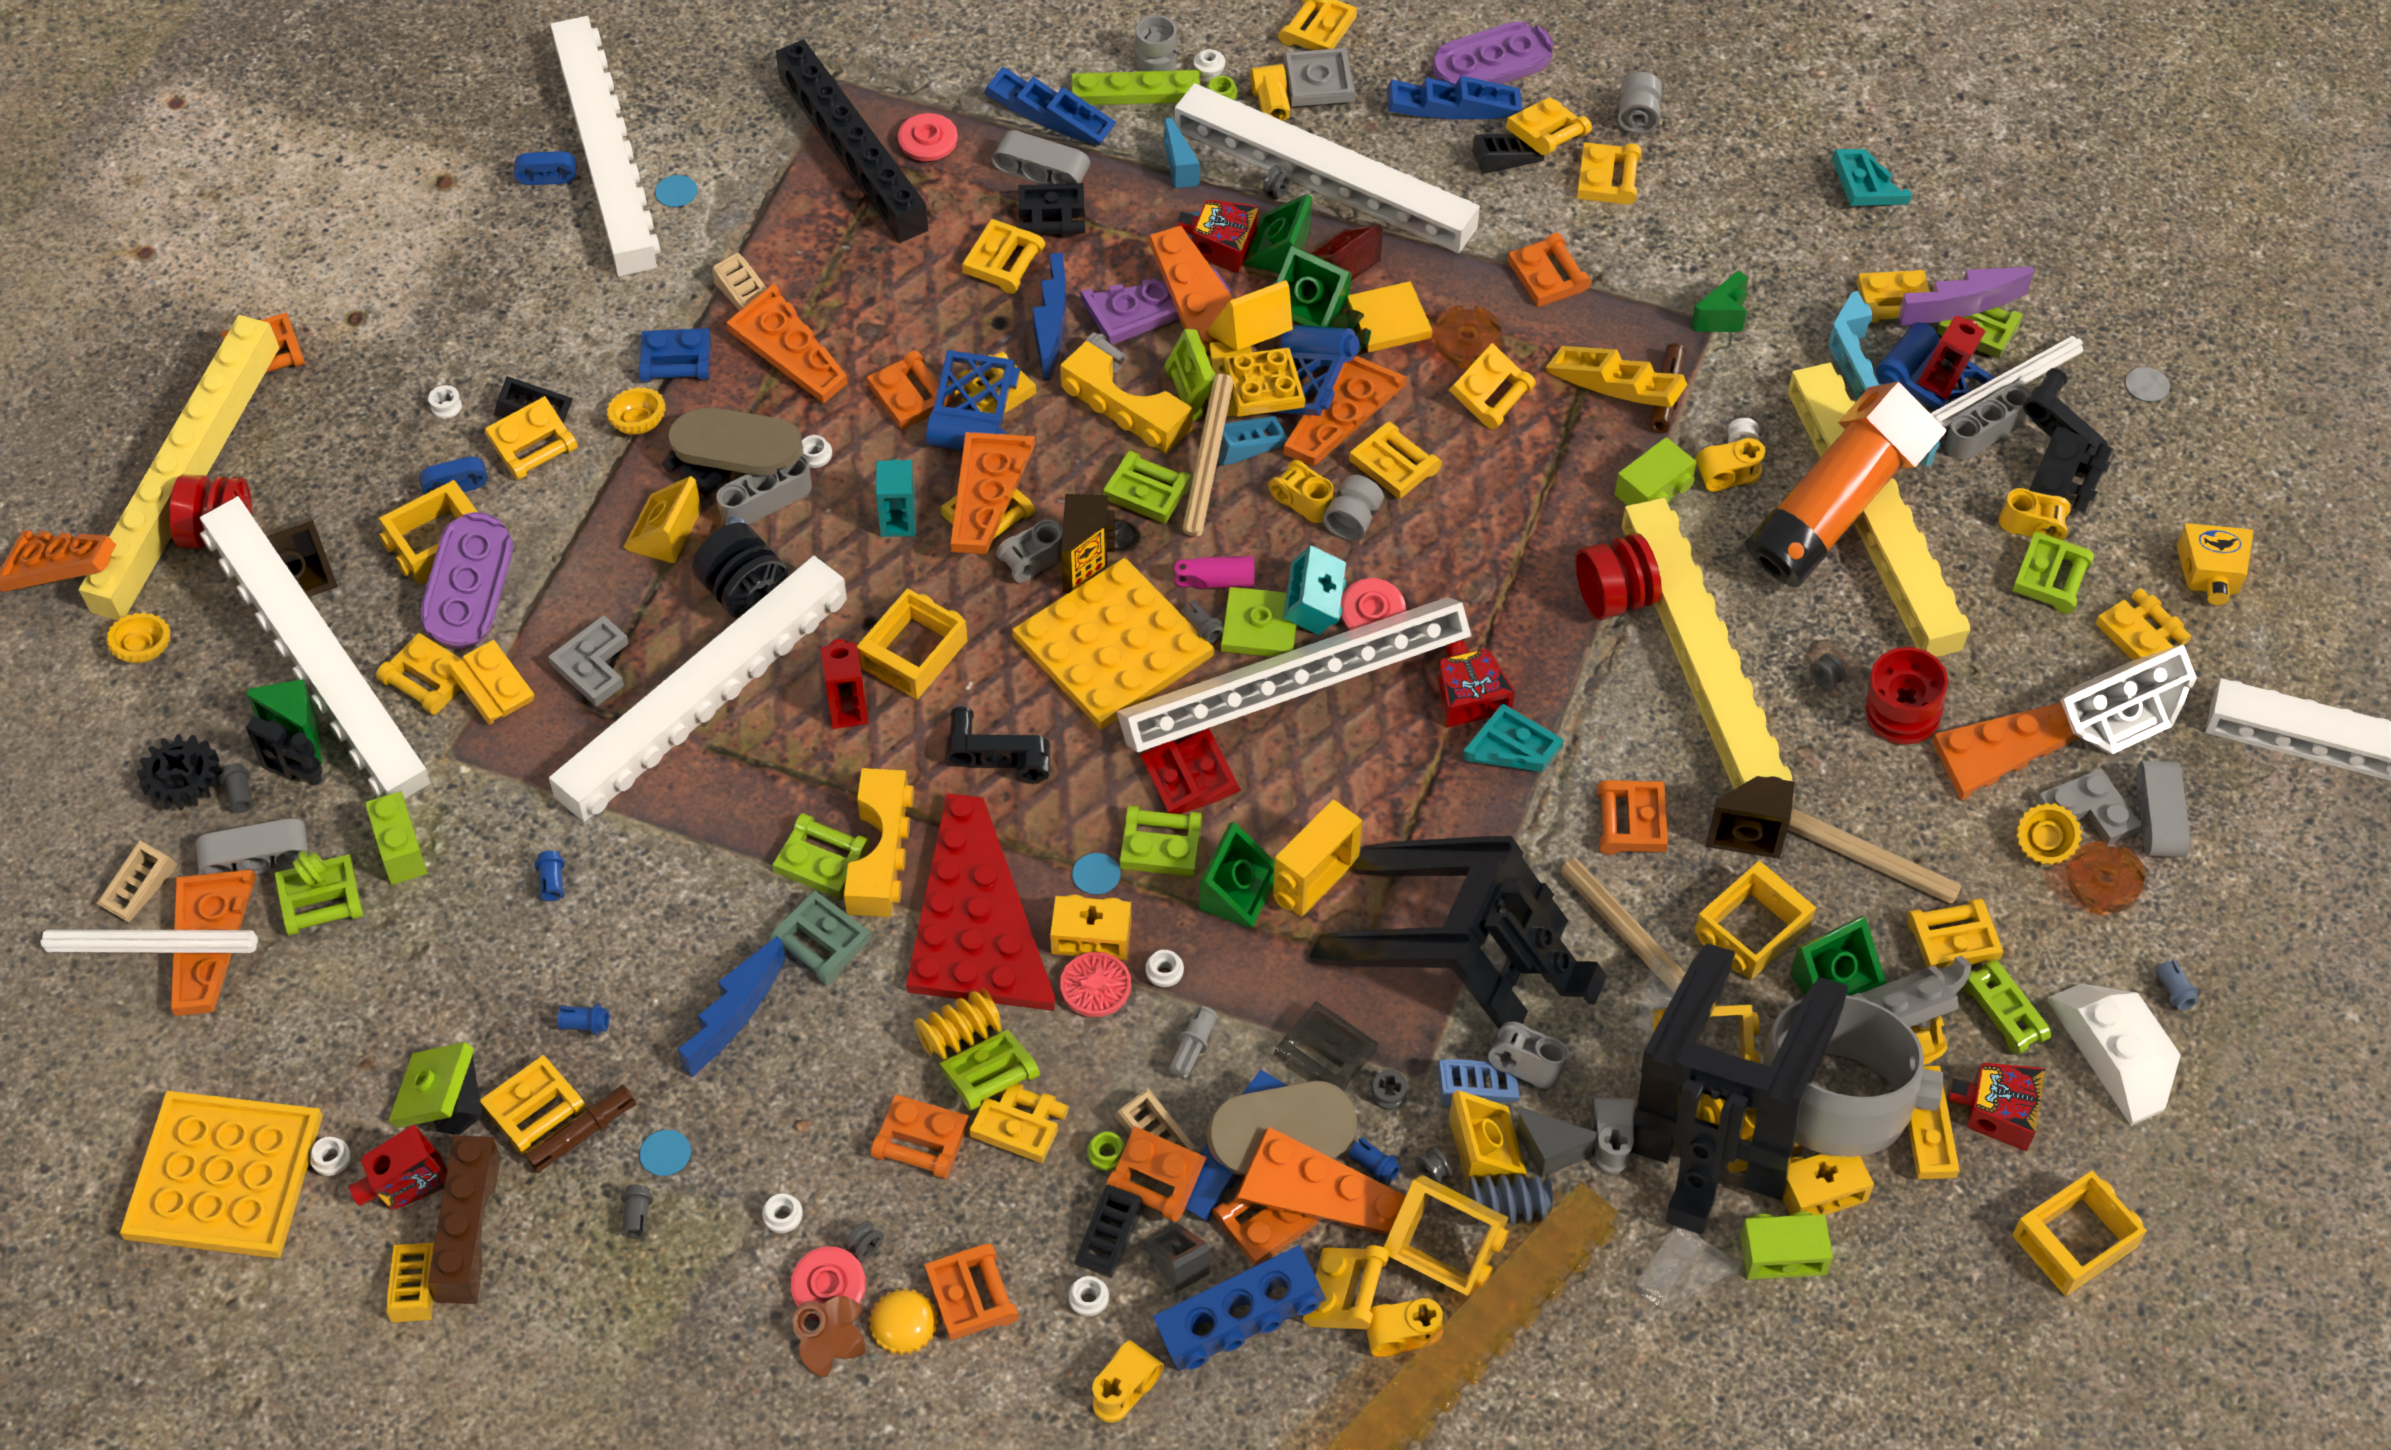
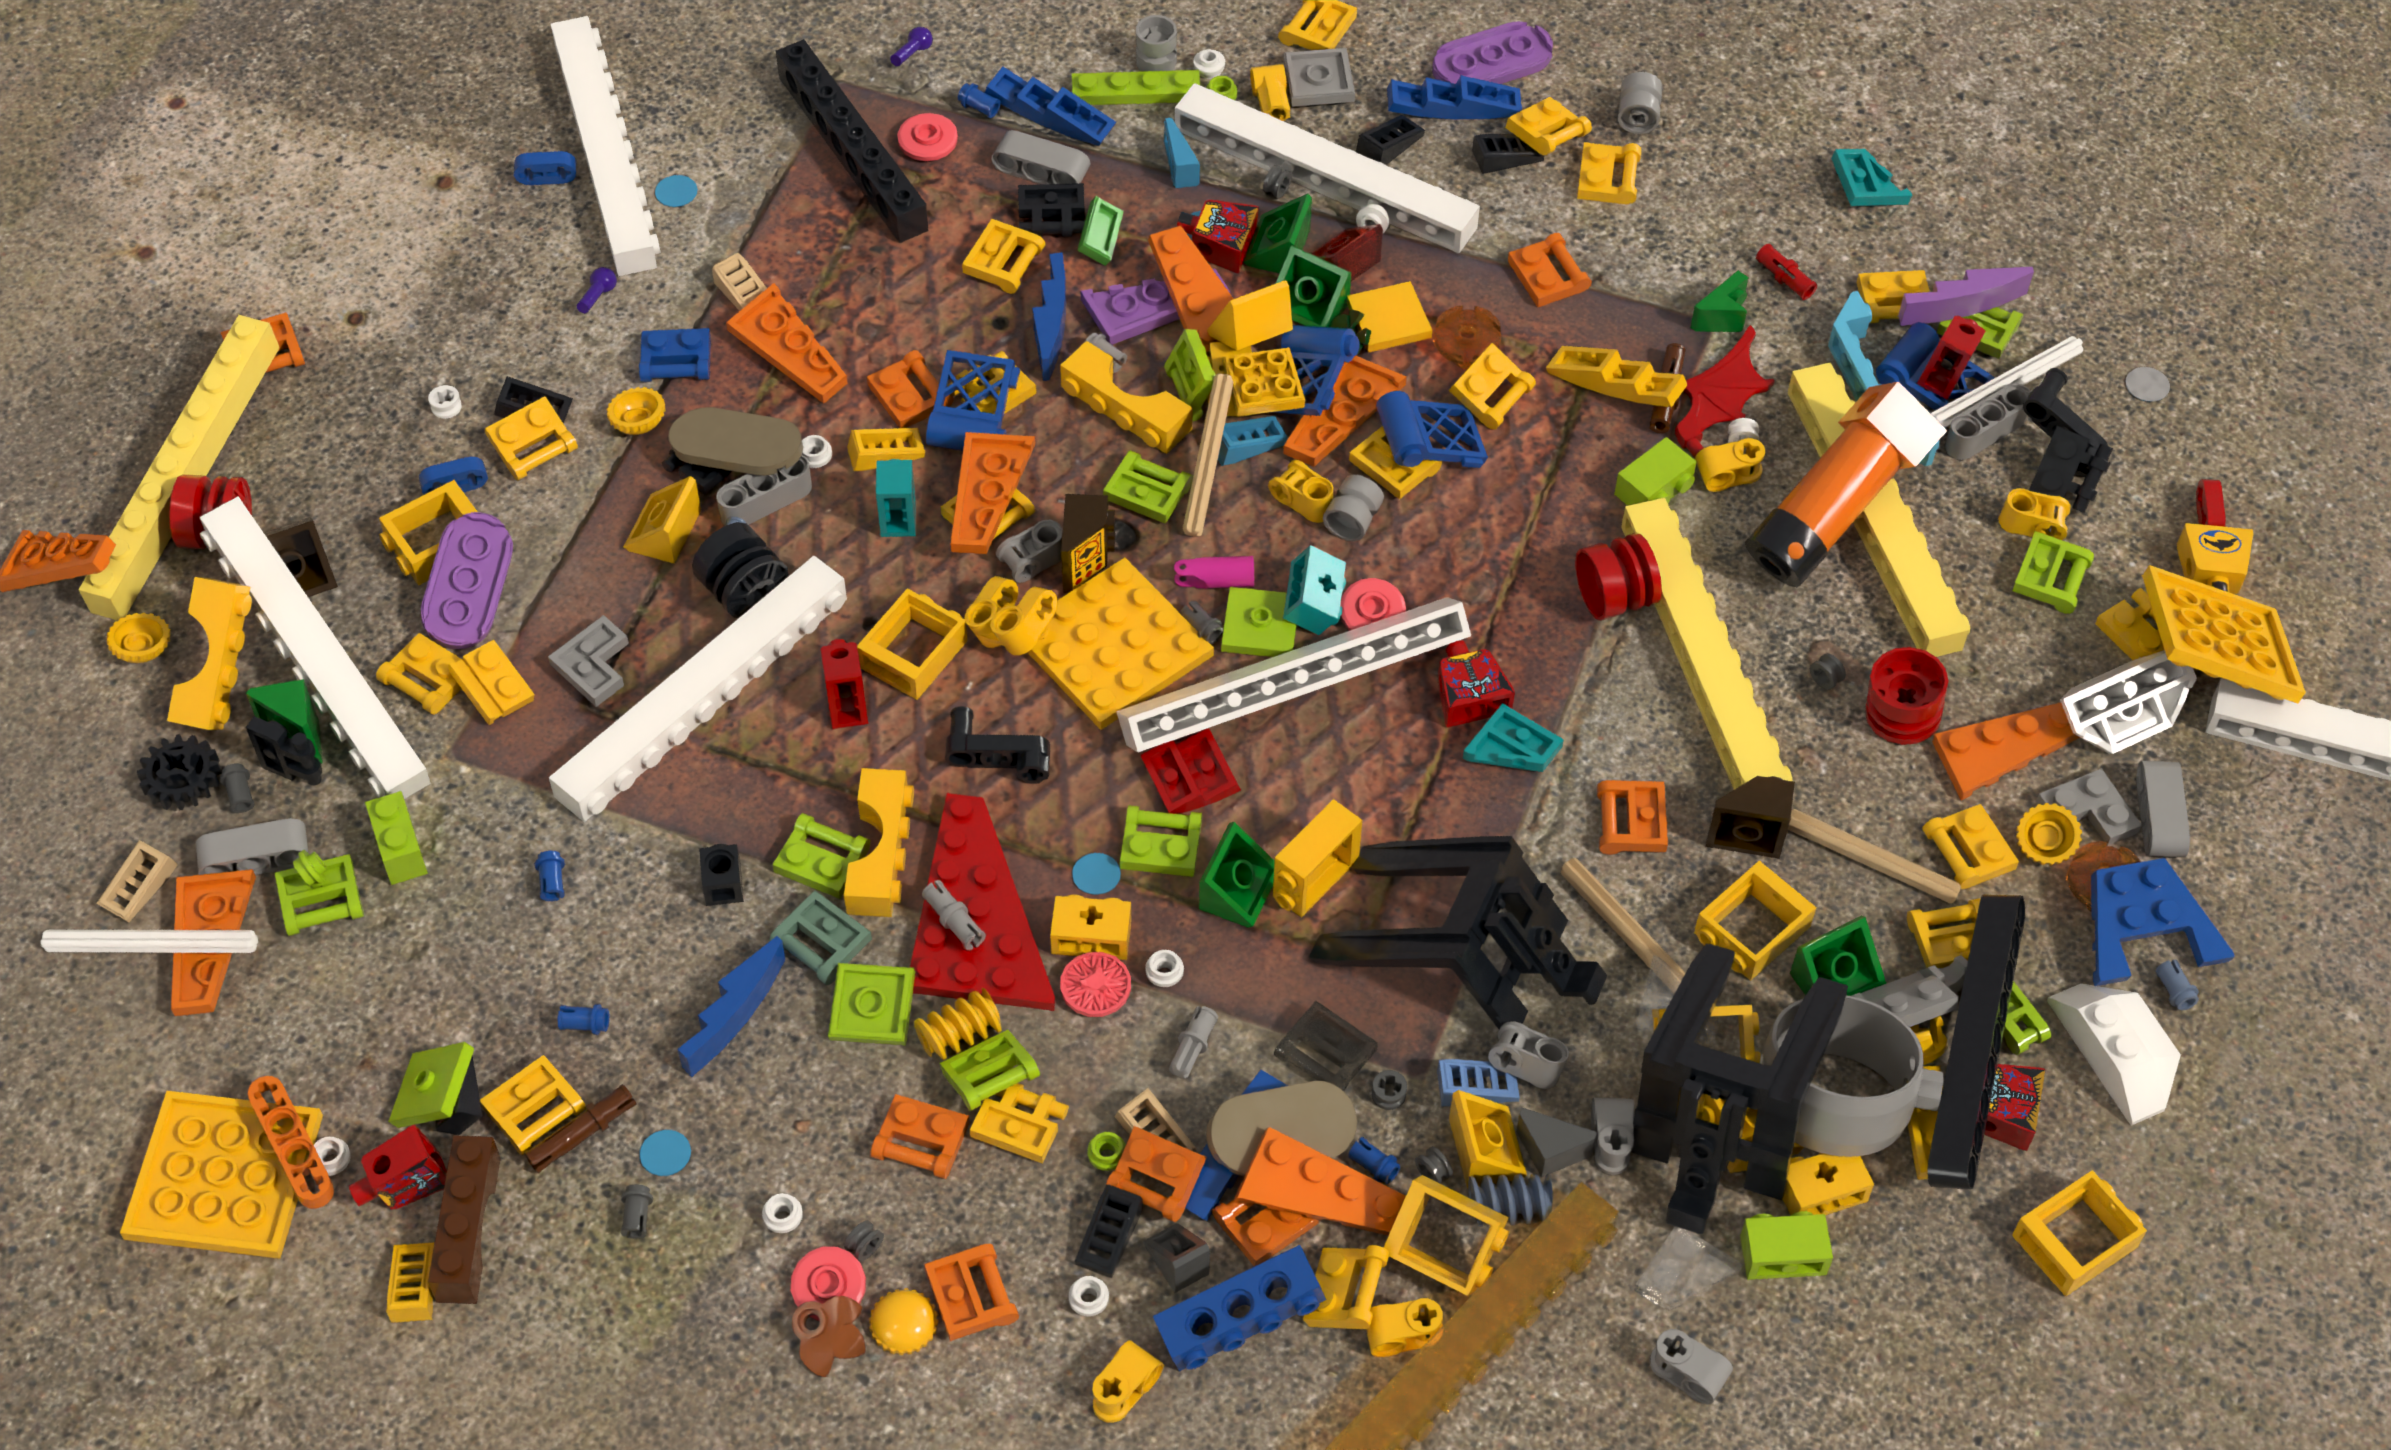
(221, 612): none -> yellow arch
(288, 1142): none -> orange beam
(601, 281): none -> dark purple bar
(723, 887): none -> black brick
(863, 446): none -> yellow slope
(871, 1004): none -> lime plate
(918, 39): none -> dark purple bar
(953, 915): none -> light grey pin
(971, 96): none -> blue pin
(999, 622): none -> yellow piece
(1100, 230): none -> bright green tile
(1375, 213): none -> white plate
(1385, 140): none -> black slope
(1410, 433): none -> blue piece
(1692, 1368): none -> light grey piece
(1720, 393): none -> red animal
(1772, 258): none -> red pin
(1976, 1043): none -> black beam
(1979, 841): none -> yellow plate
(2145, 903): none -> blue wing
(2210, 503): none -> red beam
(2223, 635): none -> yellow plate

